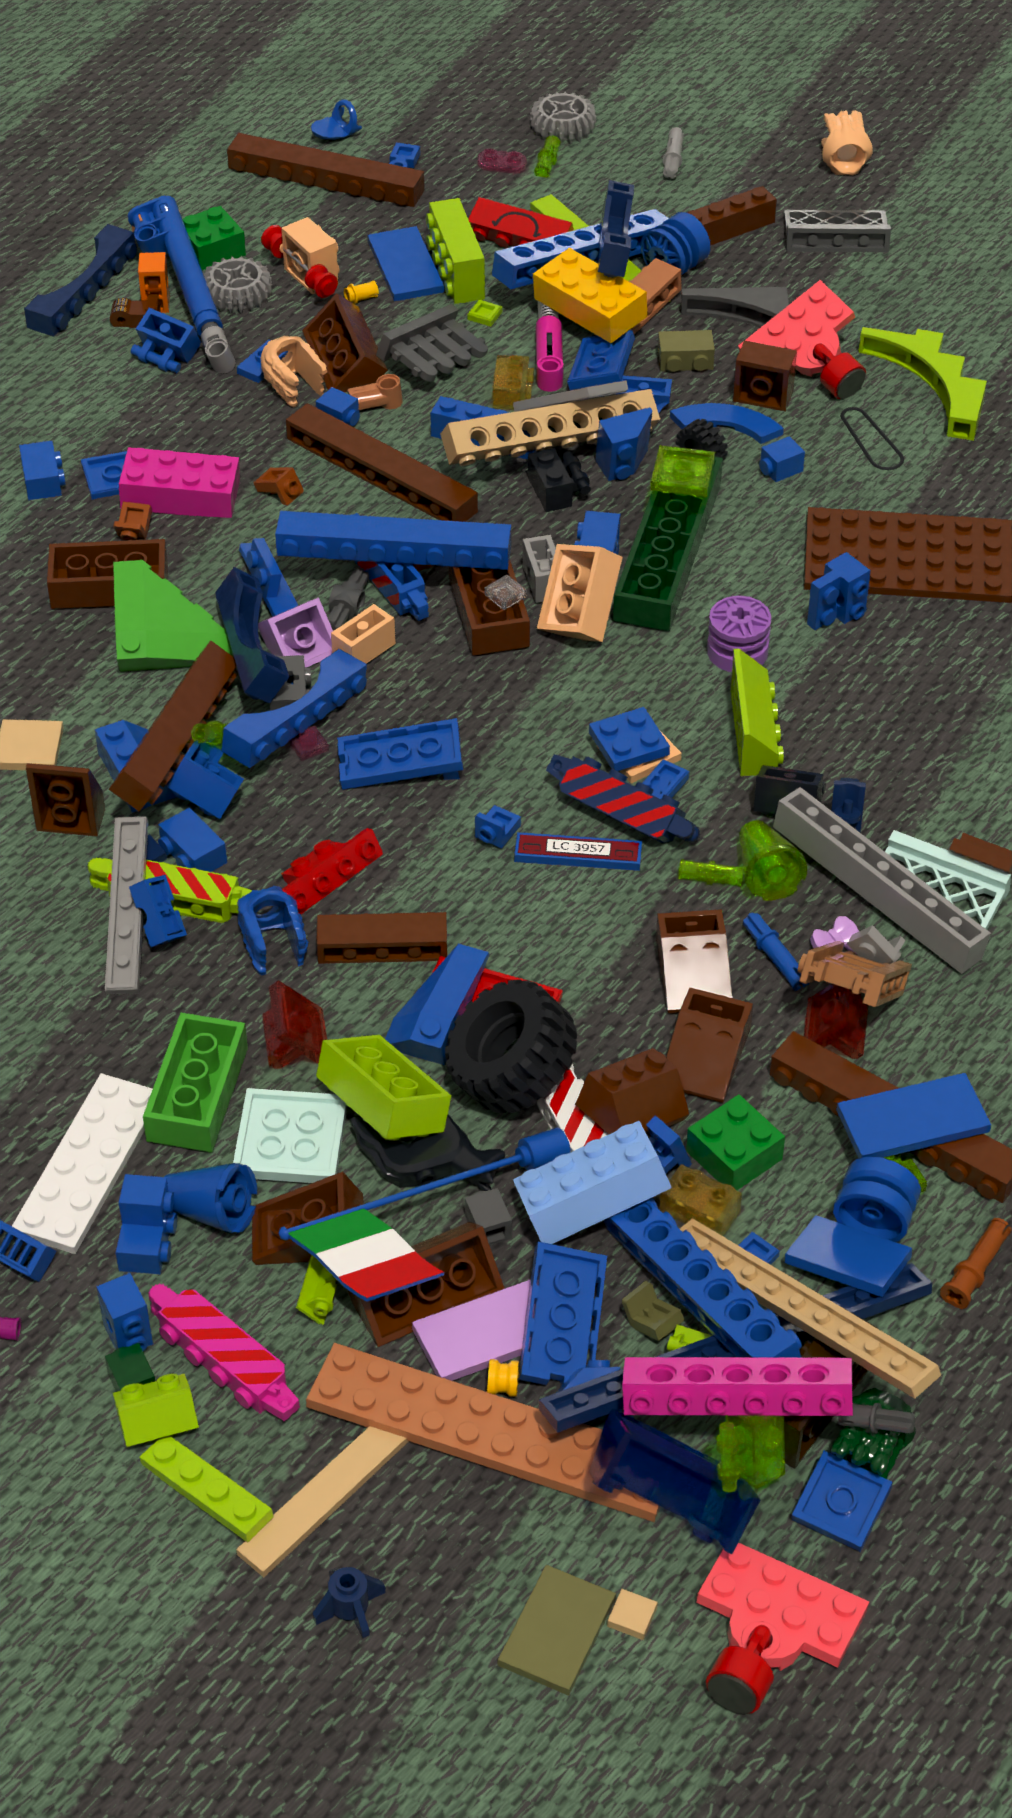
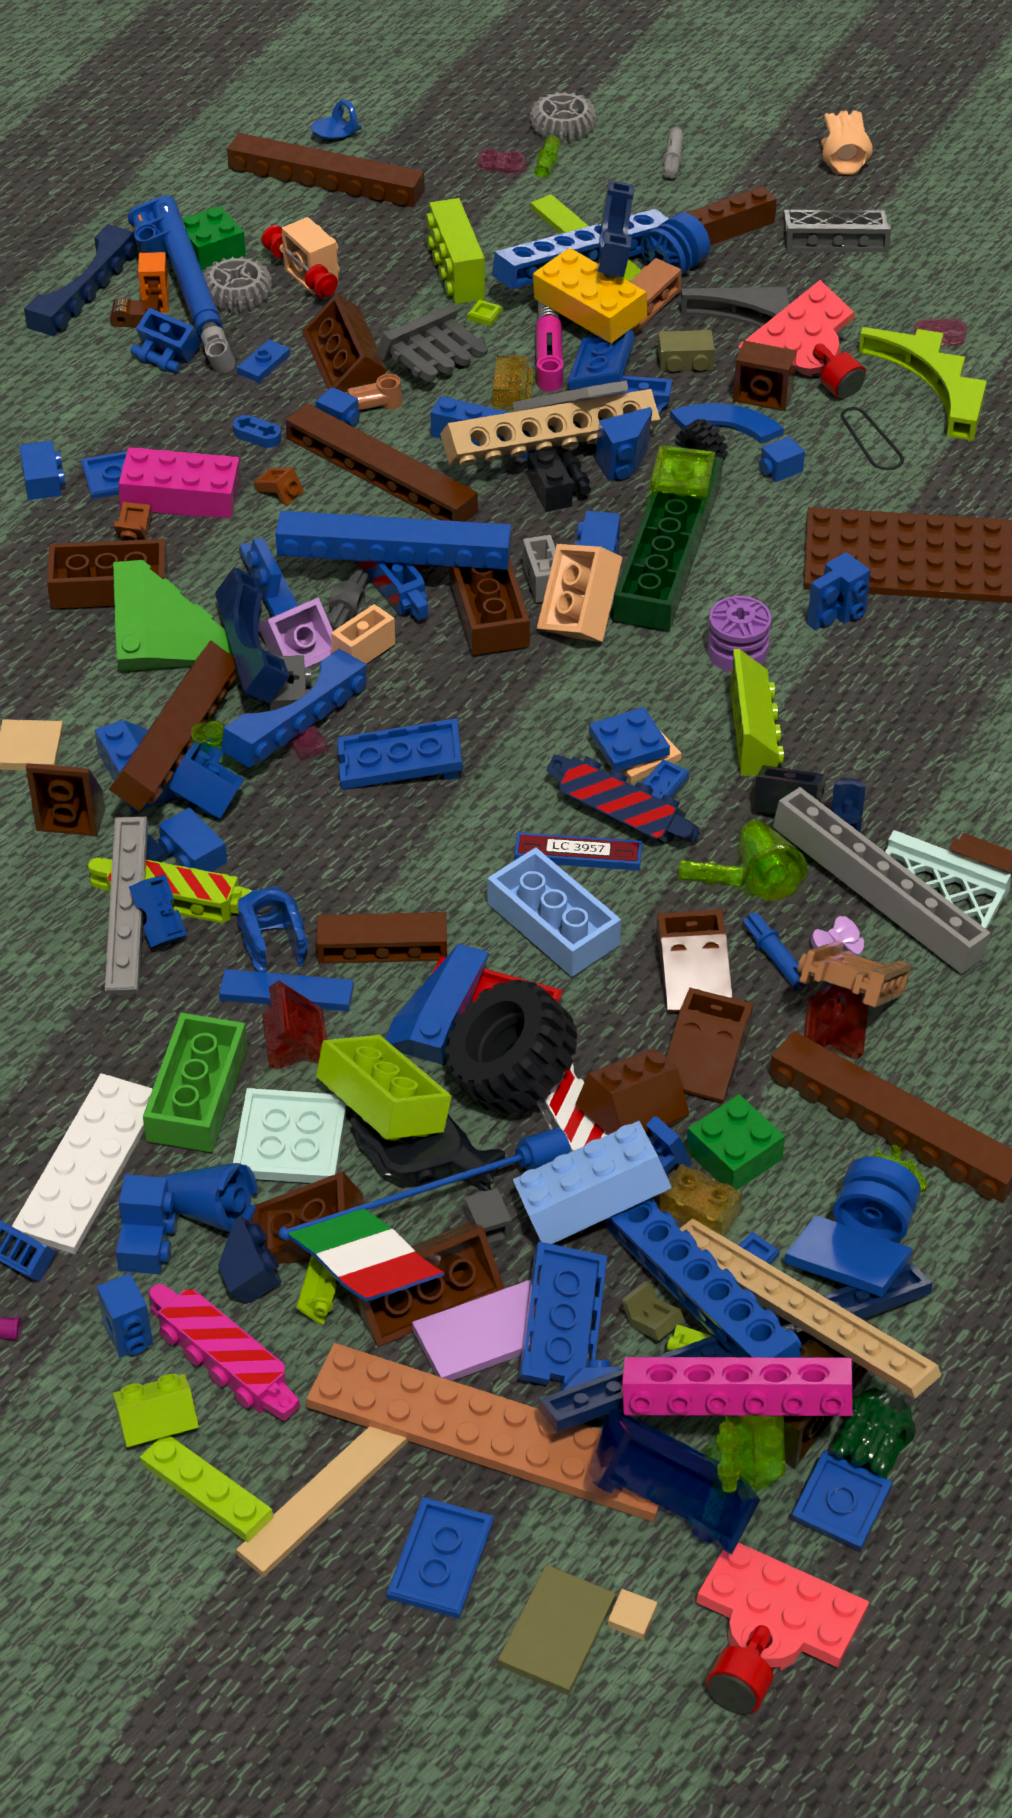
(128, 1367): dark green brick -> none
(247, 1262): none -> dark blue slope
(254, 988): none -> blue tile
(257, 431): none -> blue beam
(299, 359): light nougat piece -> none
(329, 867): red bracket -> none
(348, 1597): dark blue brick -> none
(361, 292): yellow pin -> none
(405, 155): blue plate -> none
(405, 263): blue tile -> none
(440, 1557): none -> blue tile
(496, 826): blue bracket -> none
(503, 1377): yellow wheel -> none
(505, 592): clear tile -> none
(513, 225): red brick -> none
(554, 911): none -> light blue brick
(873, 946): light grey bracket -> none
(877, 1418): dark grey axle -> none
(913, 1117): blue tile -> none
(953, 329): none -> clear pink plate
(970, 1272): dark orange pin -> none

